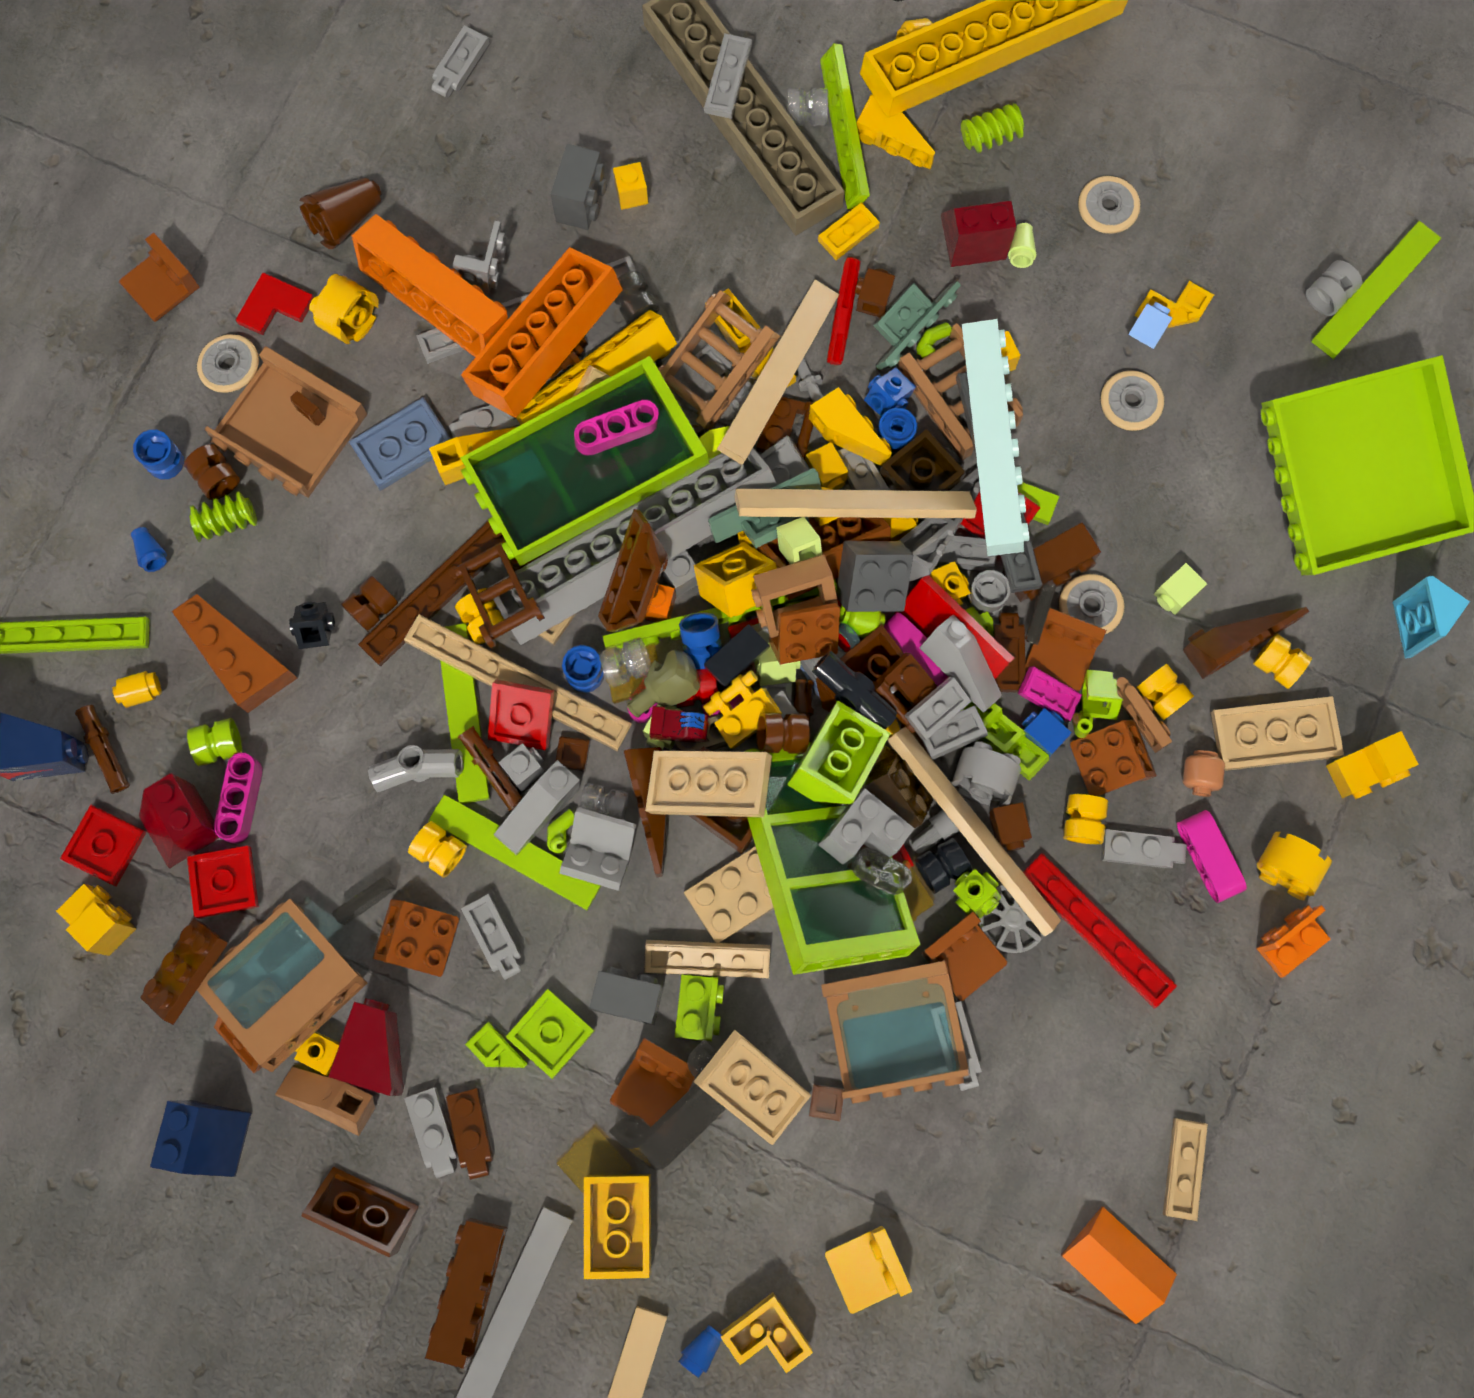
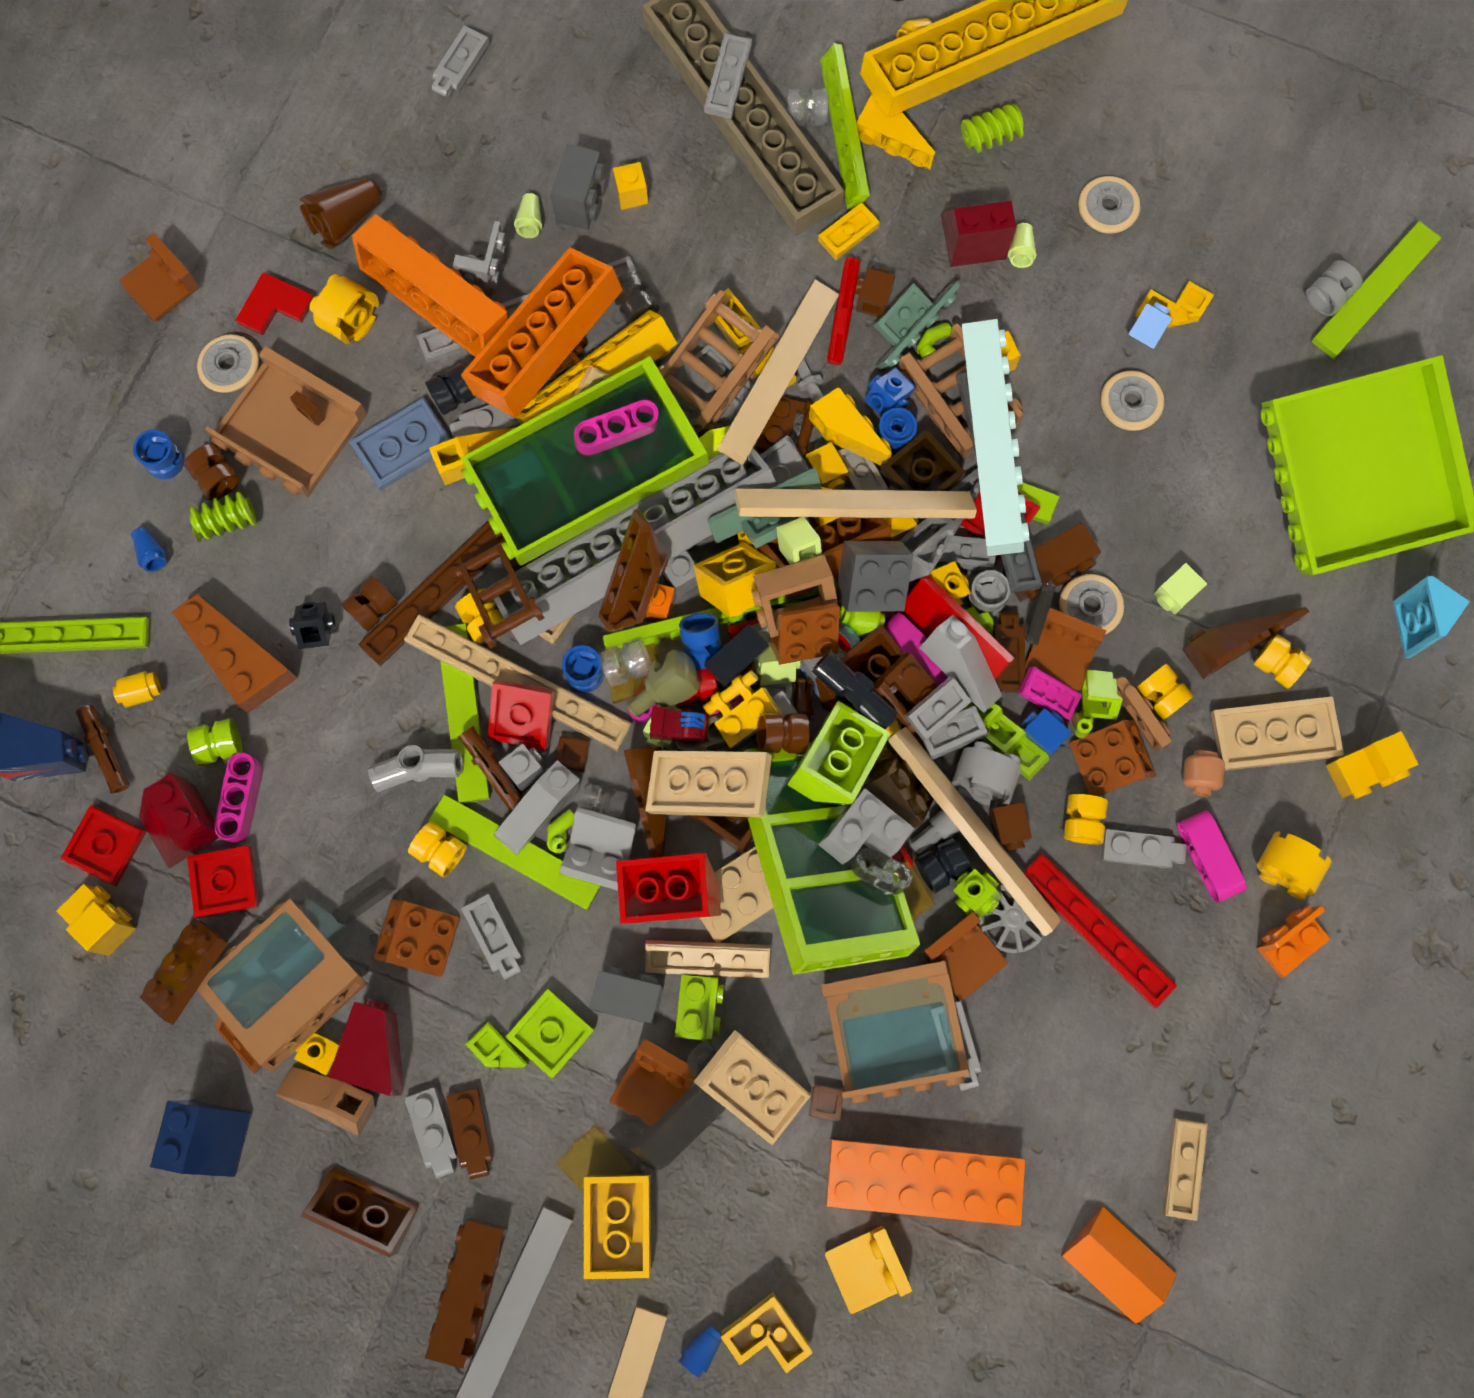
(449, 390): none -> black wheel
(528, 216): none -> yellowish green cone
(667, 888): none -> red slope
(925, 1182): none -> orange brick

